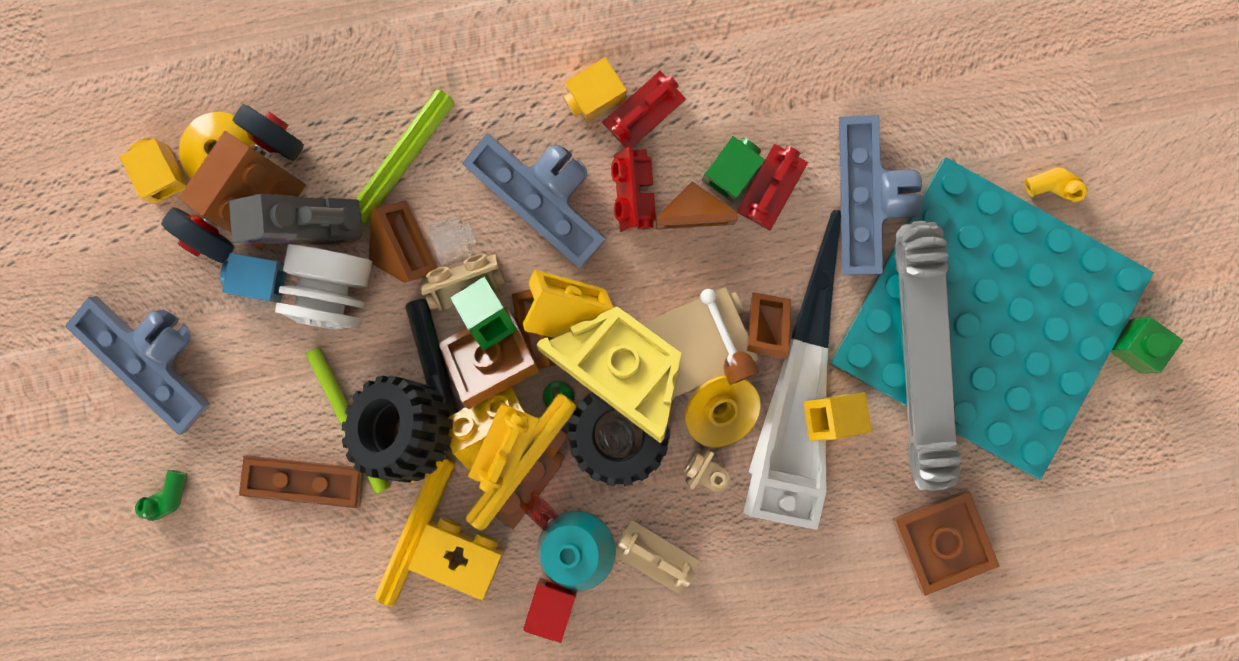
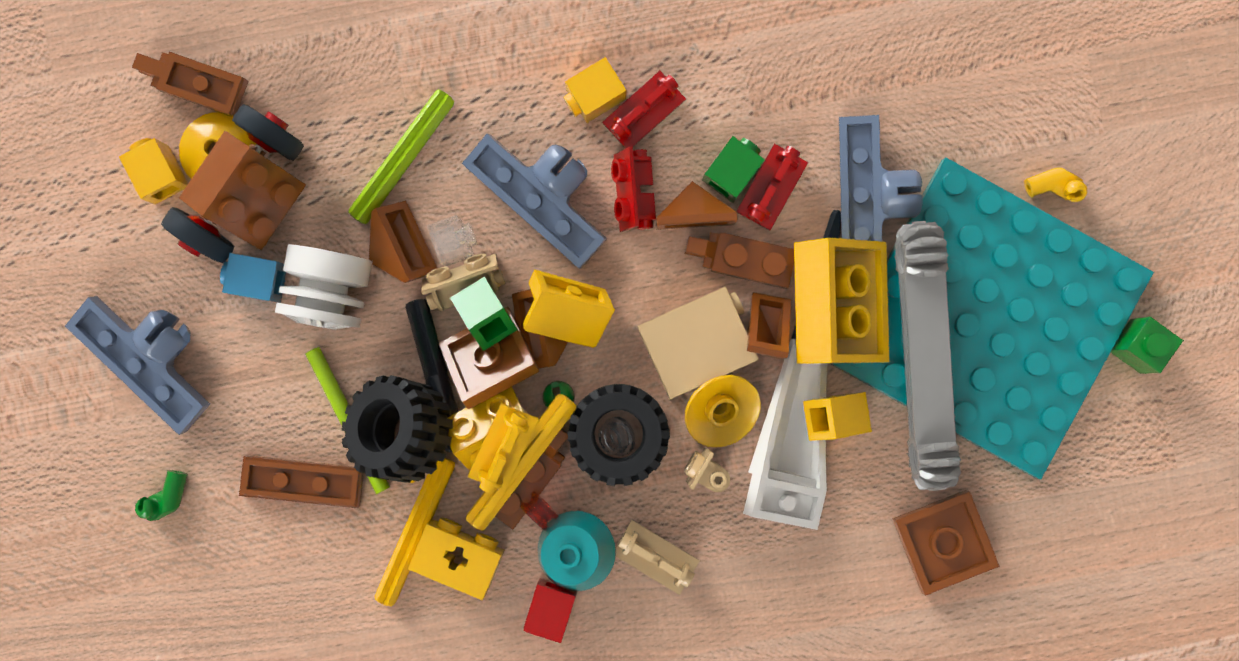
(194, 81): none -> dark orange hinge
(294, 220): dark grey piece -> none
(622, 366): light yellow wing -> none
(738, 364): hinge -> none
(744, 258): none -> dark orange hinge
(841, 301): none -> yellow slope

